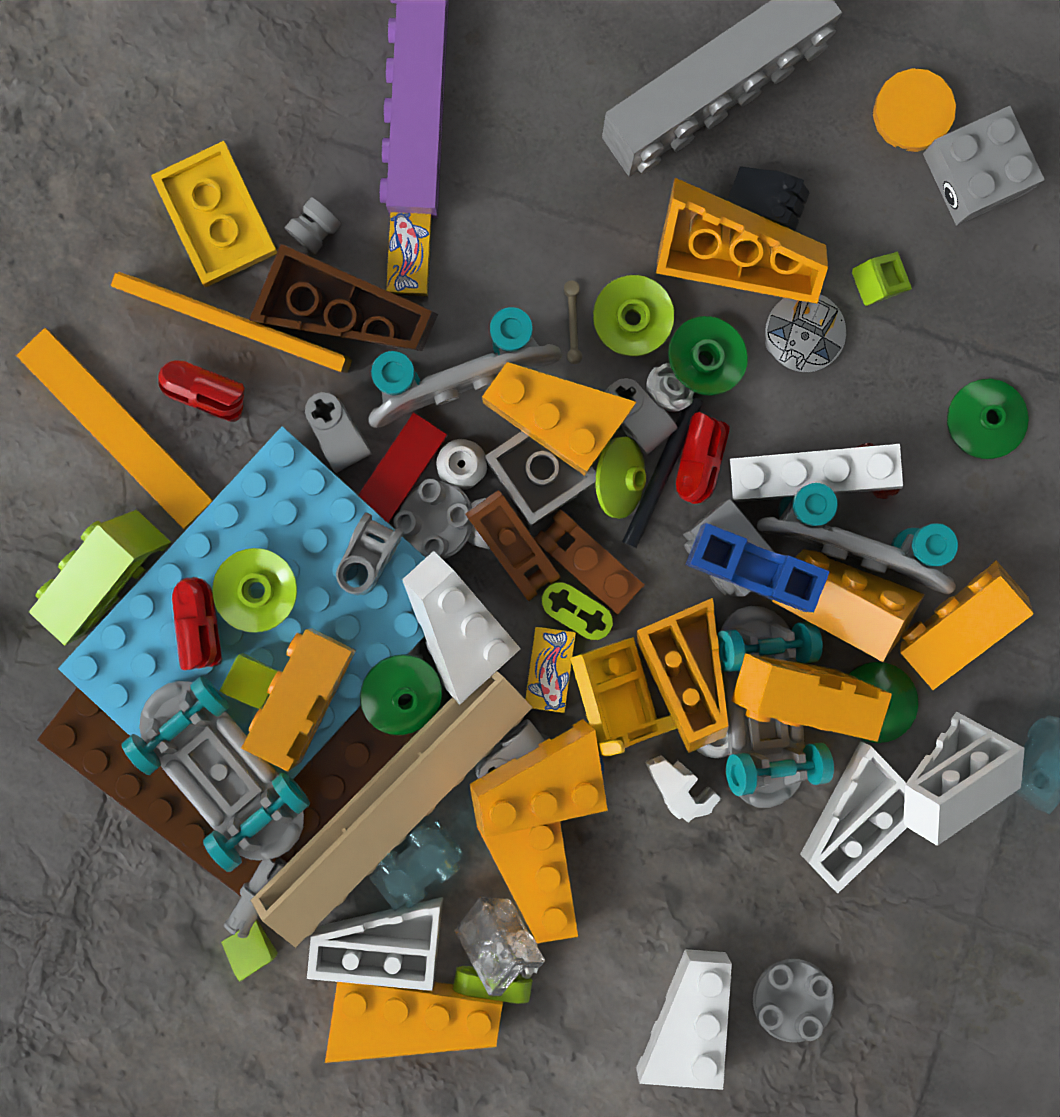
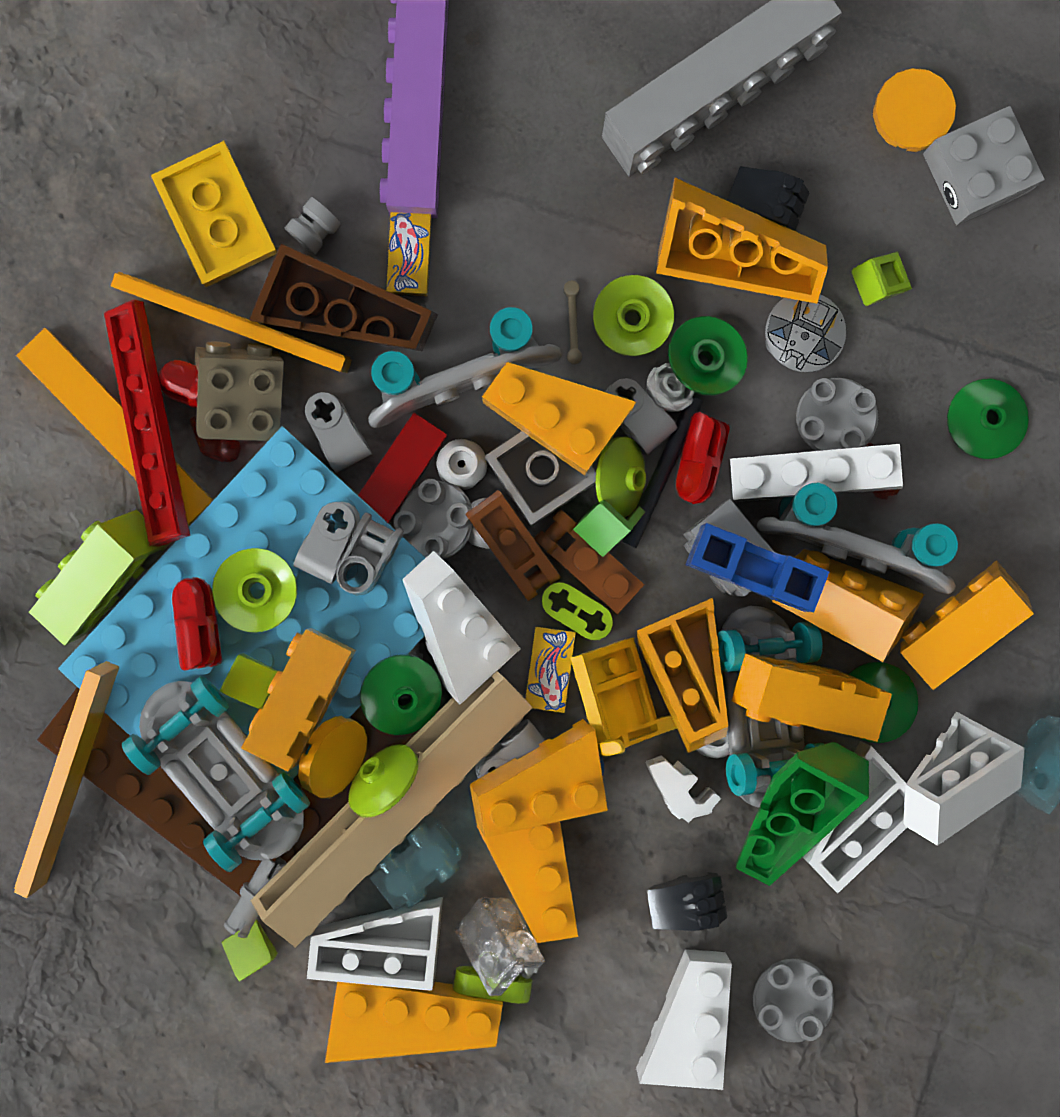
(66, 778): none -> light orange tile
(146, 423): none -> red tile
(217, 449): none -> clear red arm
(238, 391): none -> dark tan bracket
(323, 545): none -> light grey piece
(333, 757): none -> light orange tile
(383, 780): none -> lime dish
(605, 527): none -> bright green panel
(687, 903): none -> black hand
(802, 807): none -> green wedge
(837, 415): none -> light grey dish

